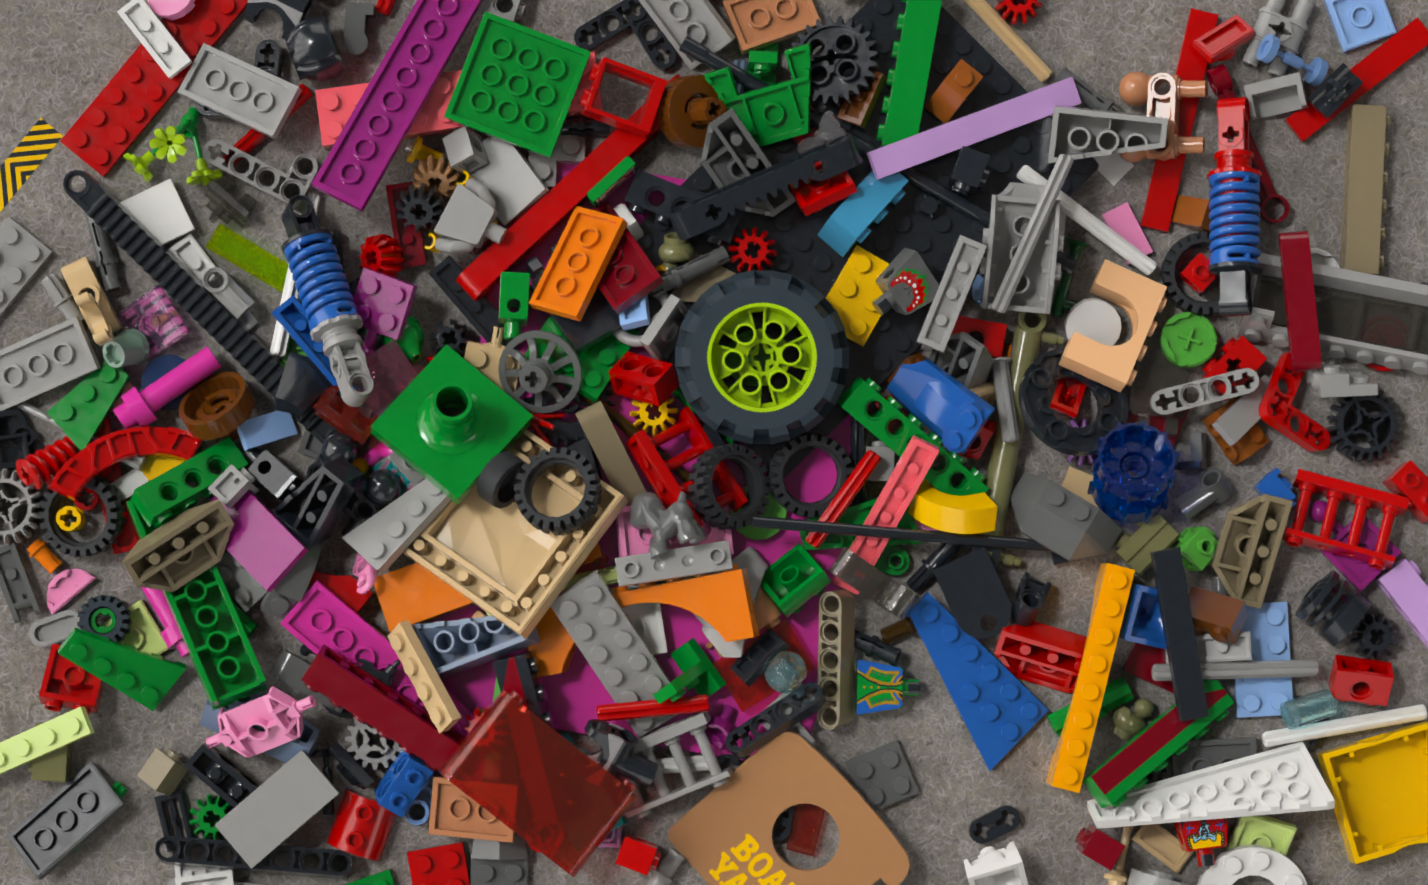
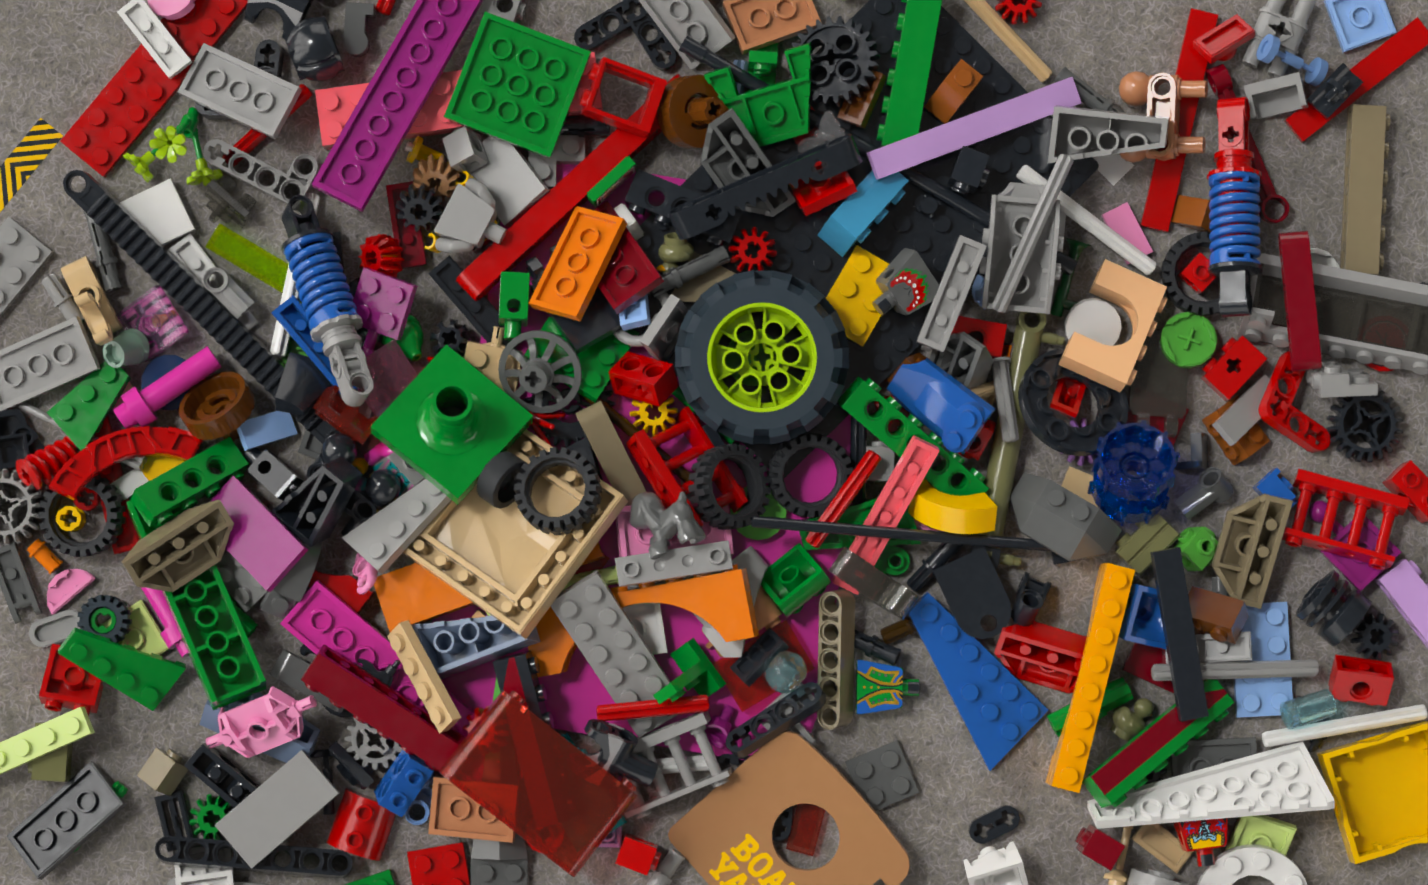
(232, 485): light grey bracket -> none
(1204, 393): light grey beam -> none

